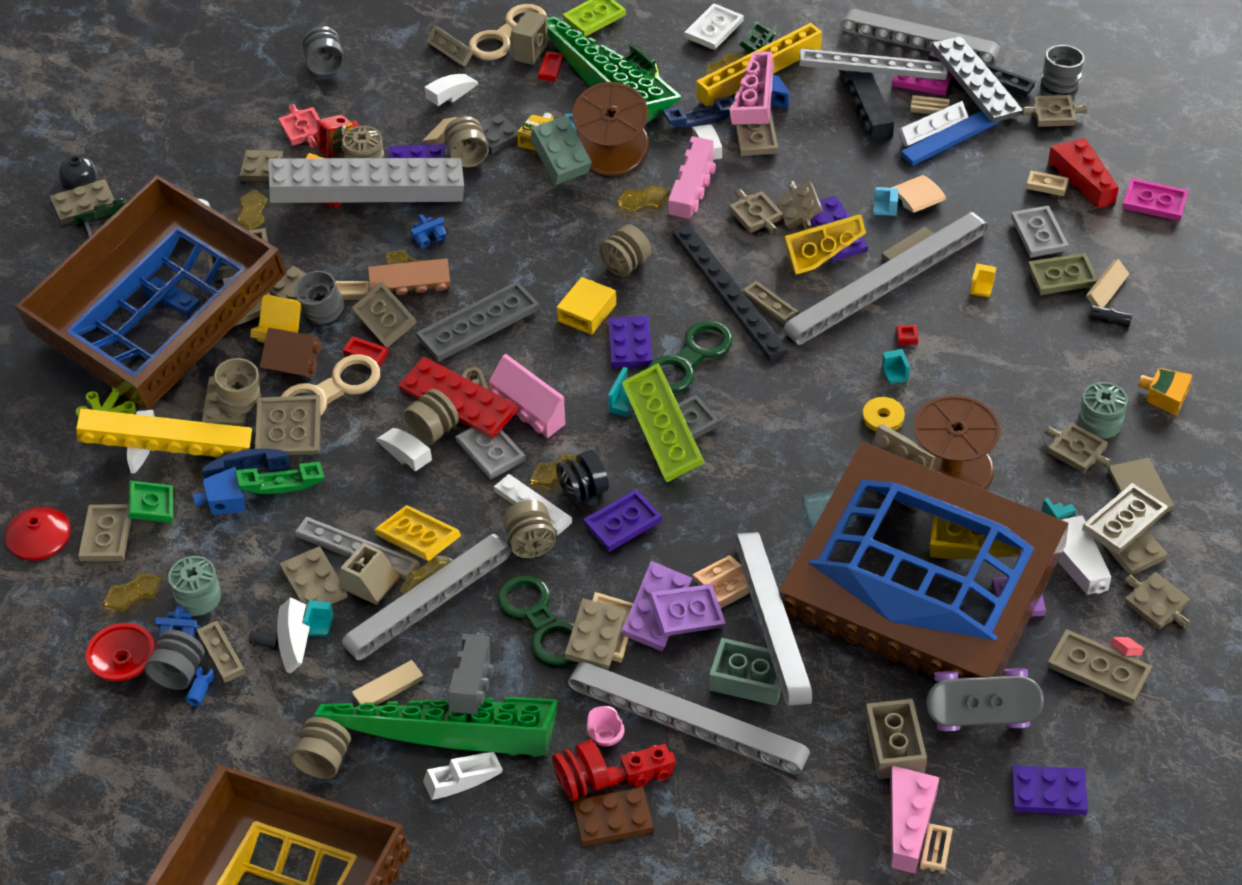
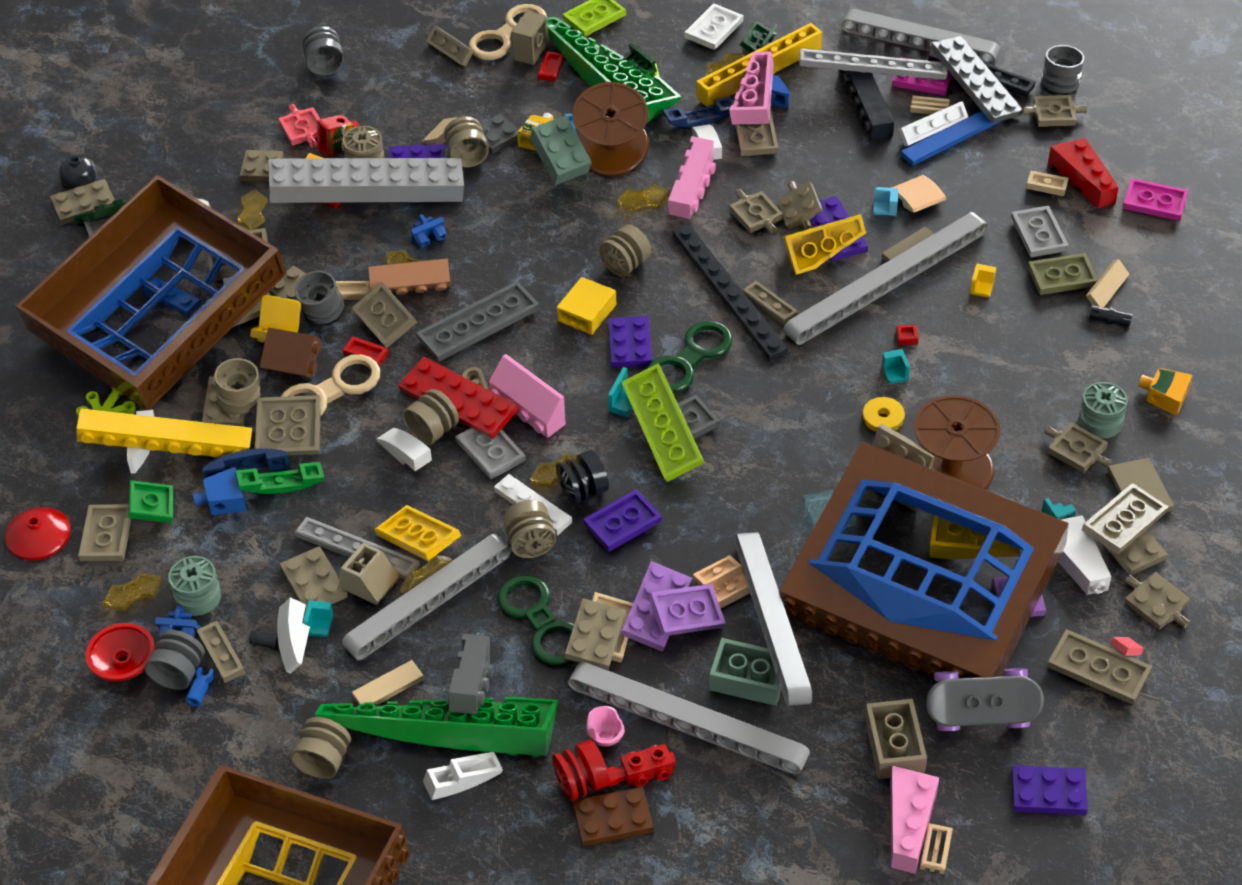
(449, 88): white slope -> none

